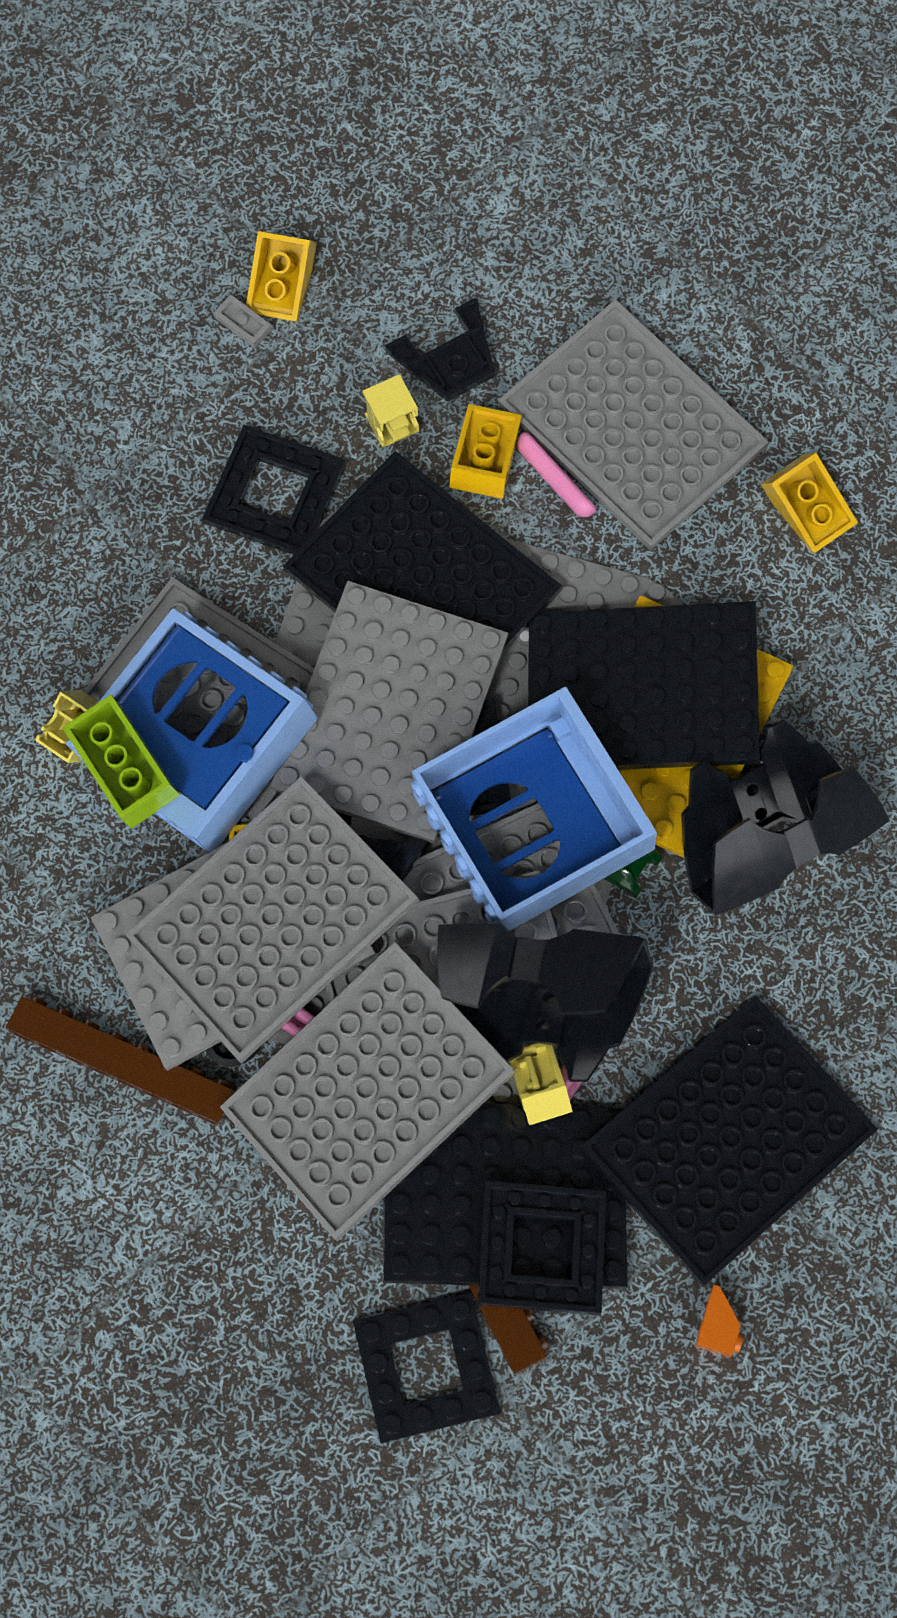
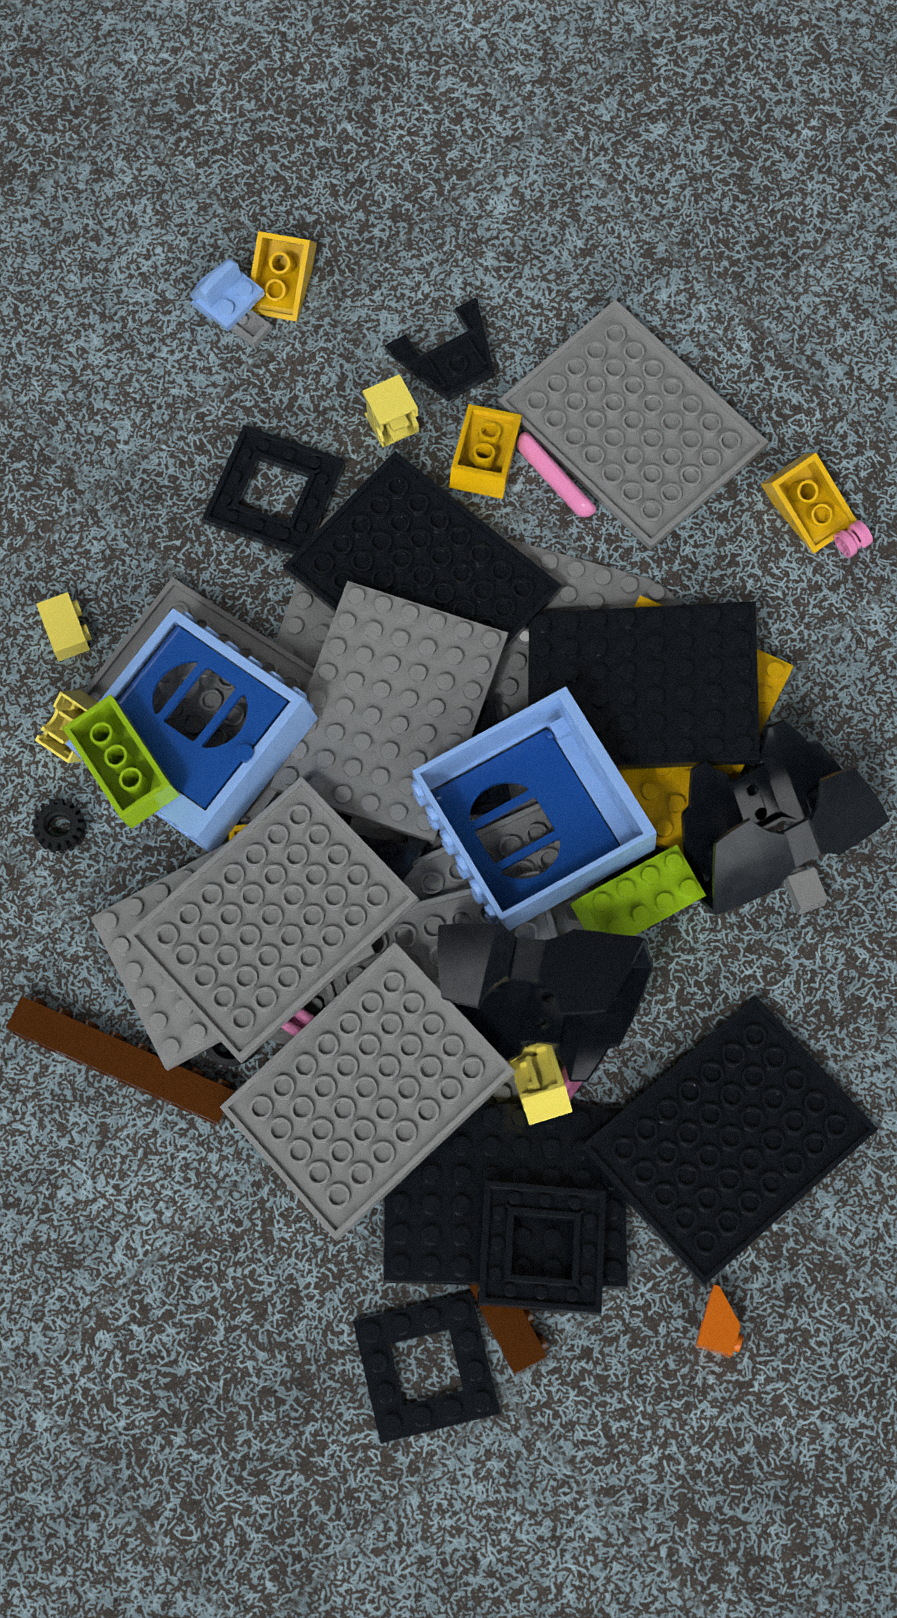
(55, 810): none -> black tyre
(63, 626): none -> light yellow brick
(226, 294): none -> light blue piece
(640, 896): none -> lime brick
(805, 890): none -> light grey brick
(853, 538): none -> bright pink wheel

